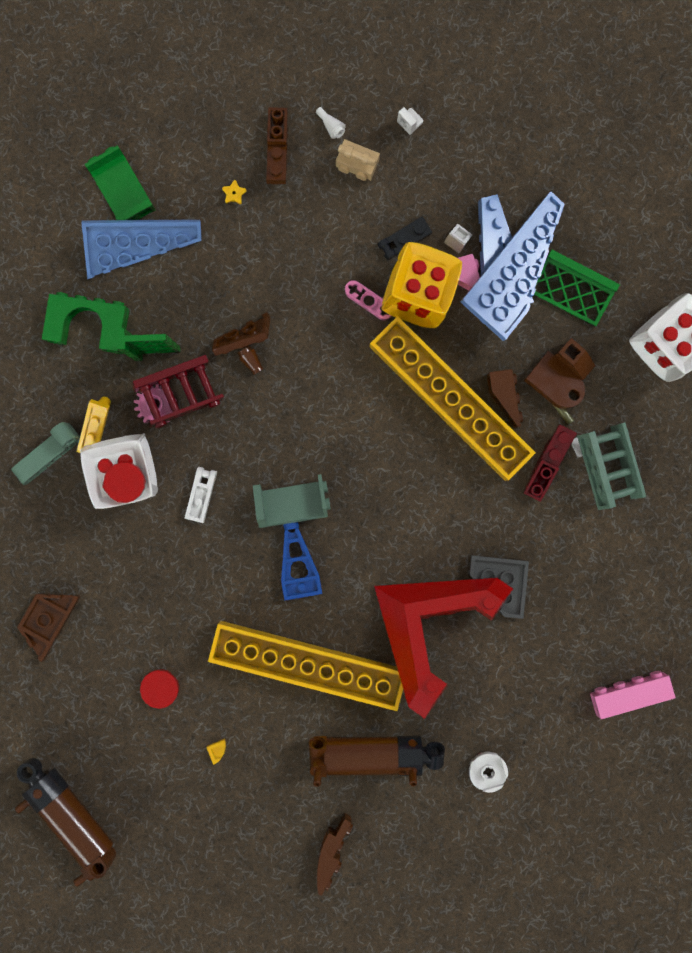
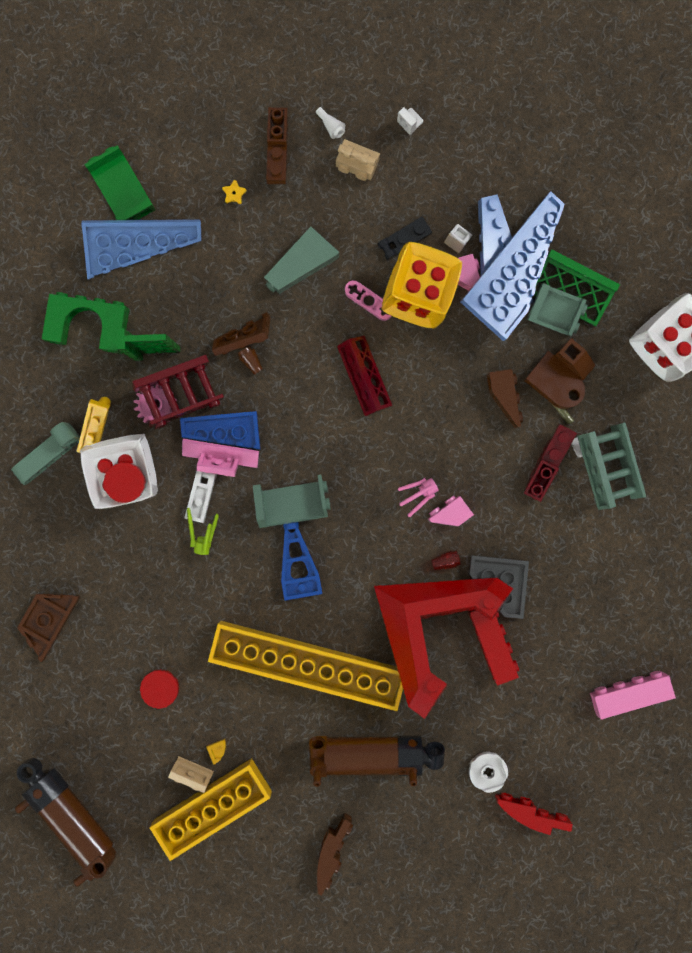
(191, 774): none -> tan plate
(202, 544): none -> lime plant
(212, 810): none -> yellow brick
(219, 458): none -> bright pink bracket
(228, 429): none -> blue wing
(301, 261): none -> sand green slope
(361, 375): none -> dark red fence
(427, 489): none -> bright pink plant
(446, 561): none -> clear red cone
(451, 399): yellow brick -> none
(453, 513): none -> bright pink slope
(495, 648): none -> red brick
(525, 812): none -> red slope
(557, 310): none -> sand green panel

